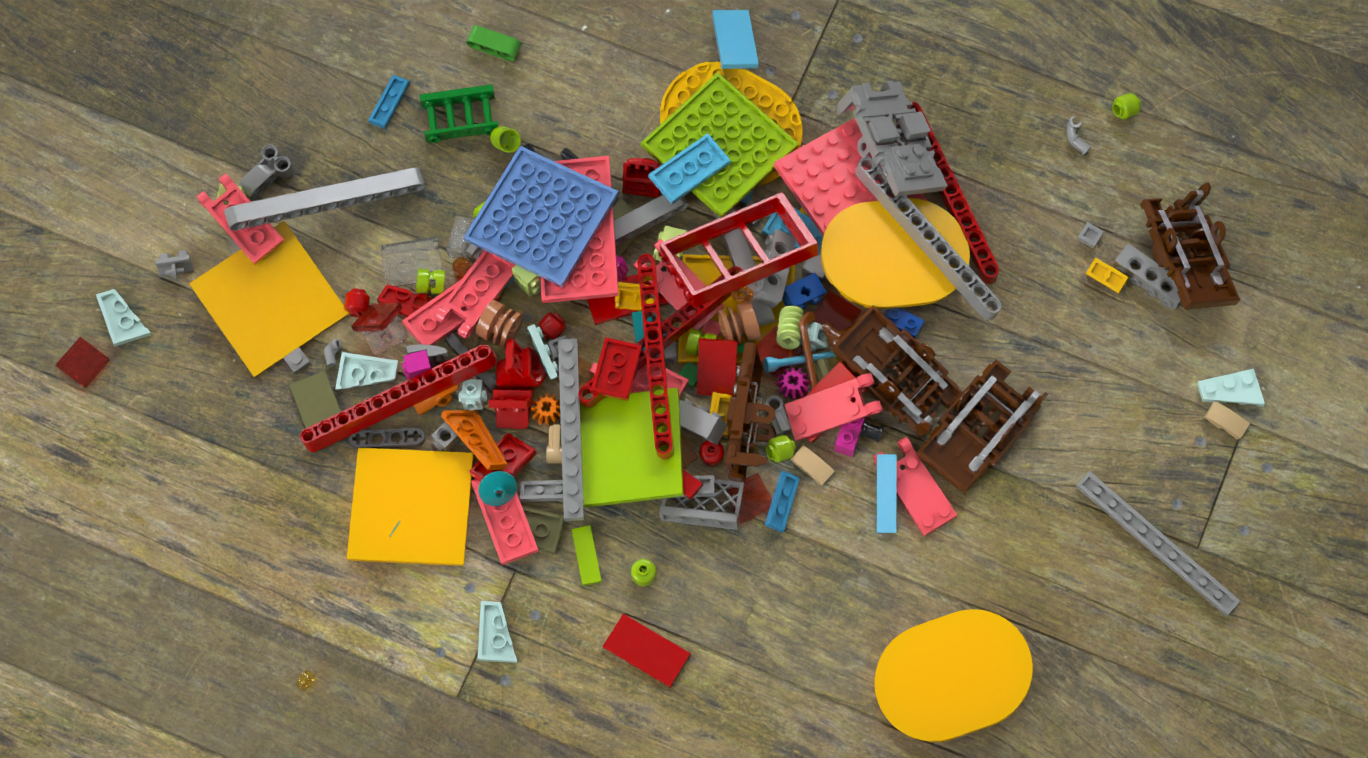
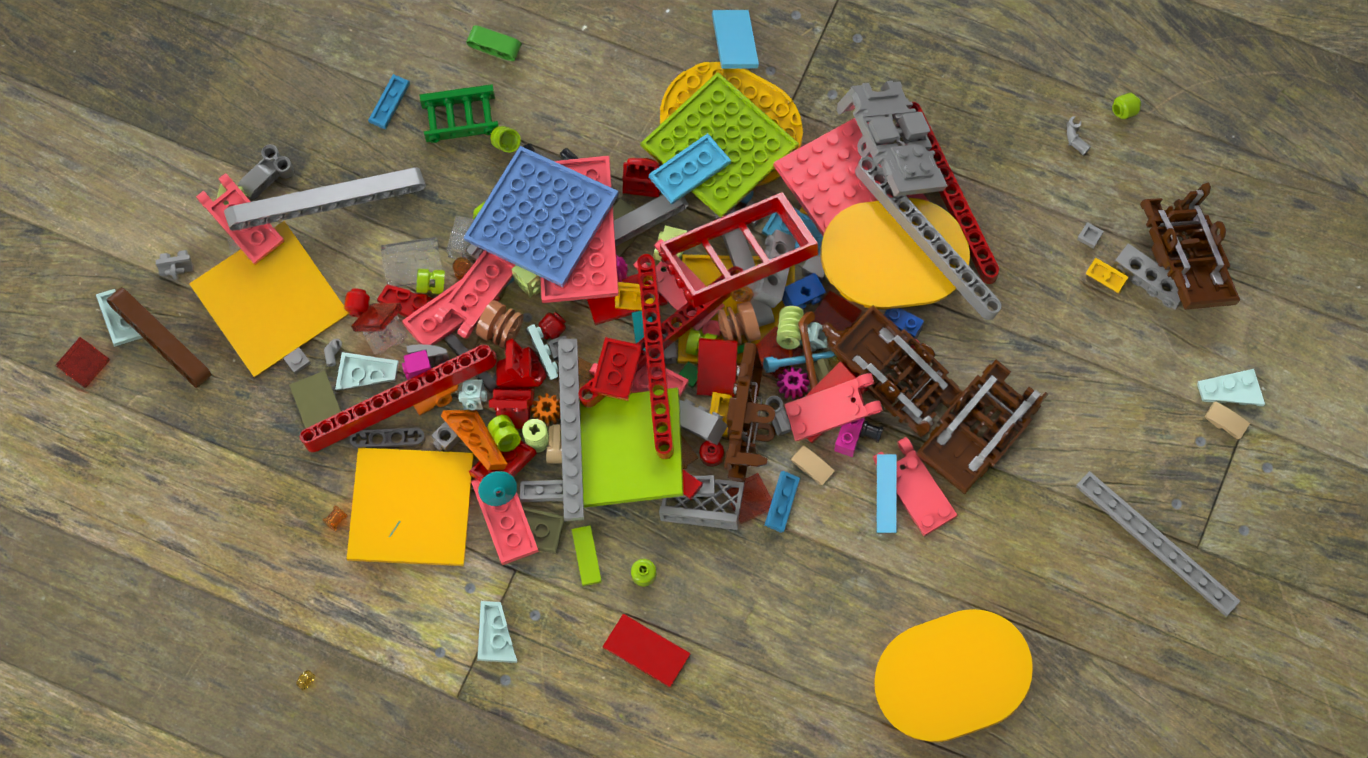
(159, 337): none -> reddish brown beam
(334, 518): none -> clear orange bush
(504, 433): none -> lime wheel
(536, 434): none -> yellowish green piece
(780, 448): lime head -> none

